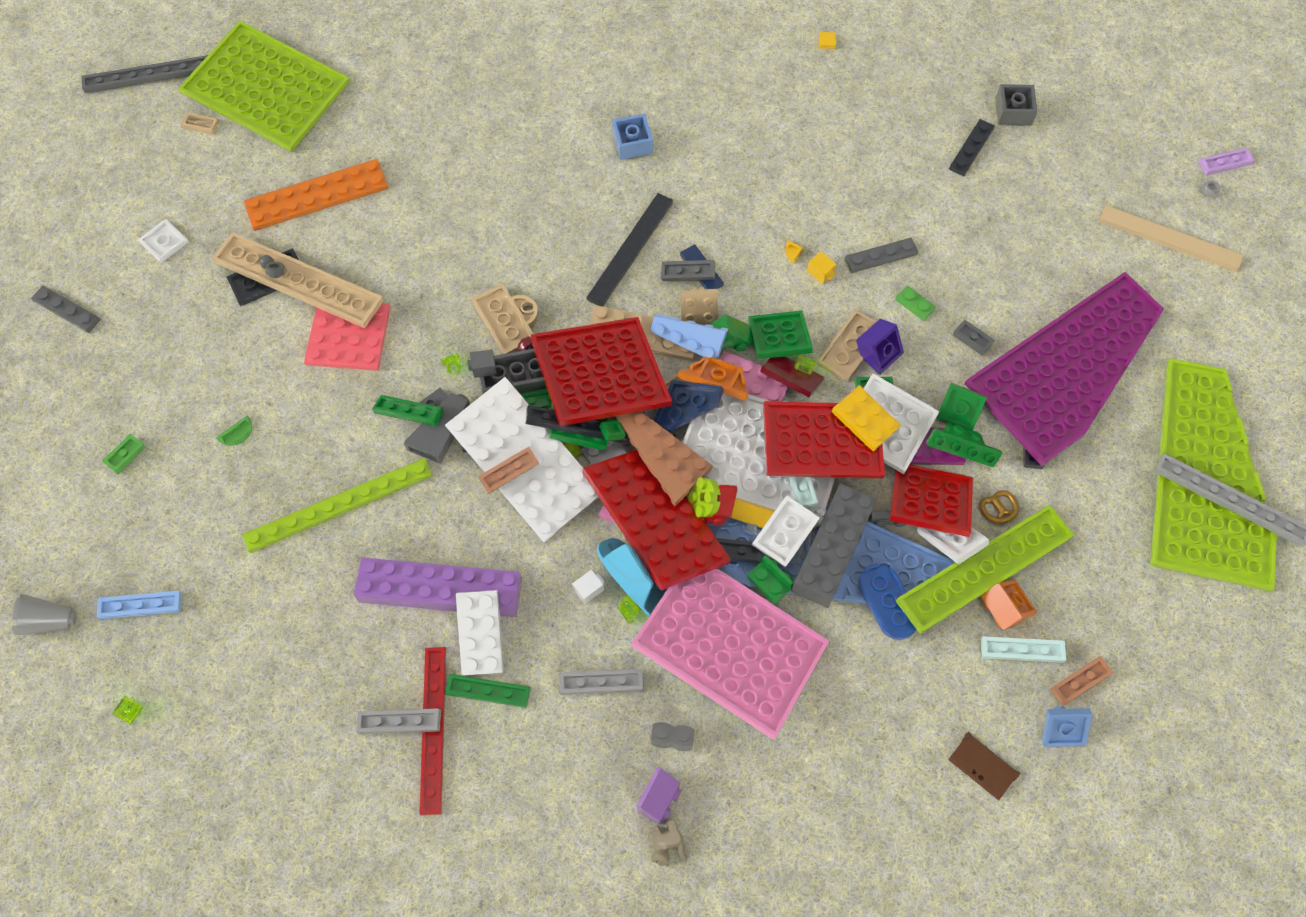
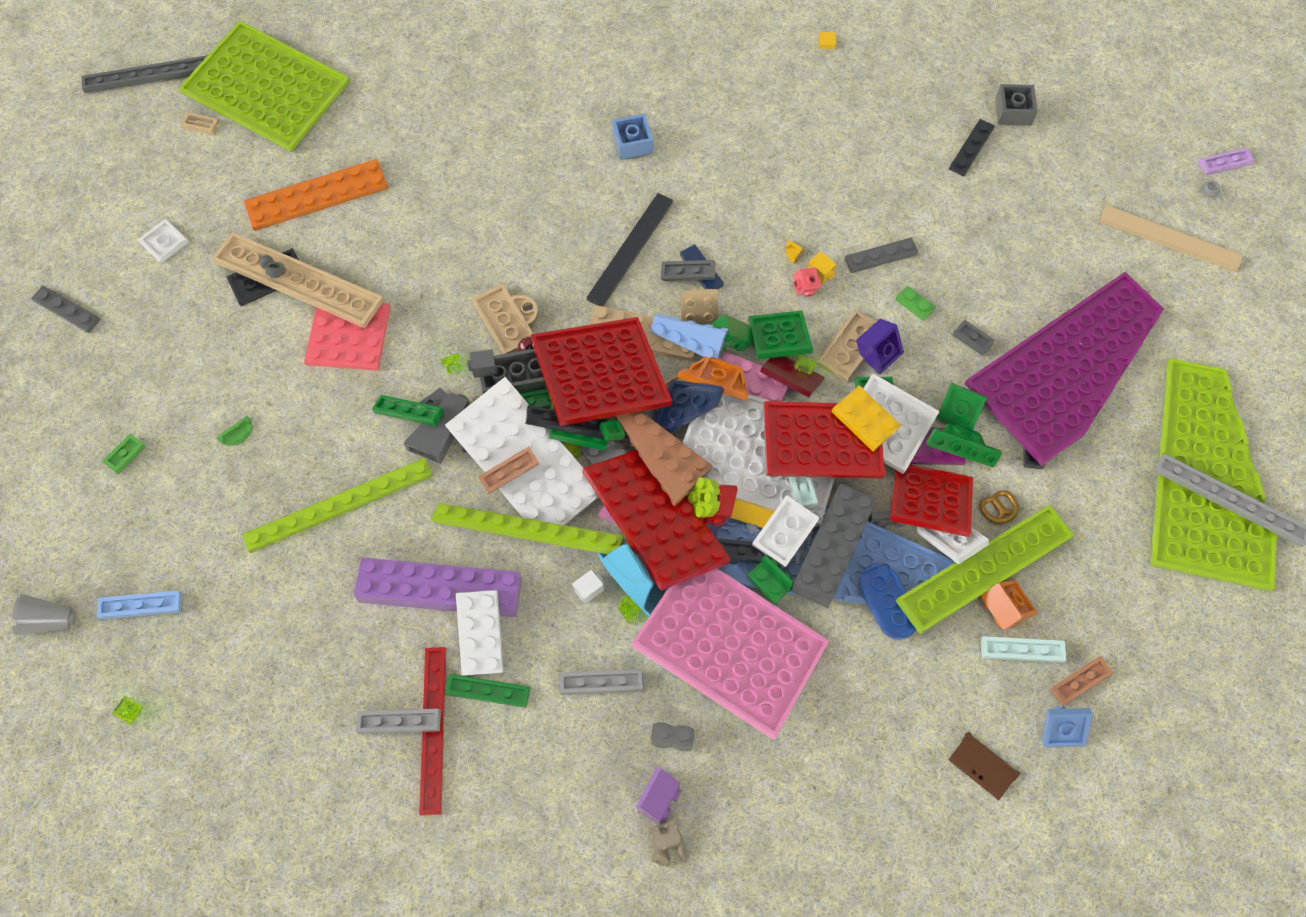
(527, 529): none -> lime plate
(806, 281): none -> coral brick

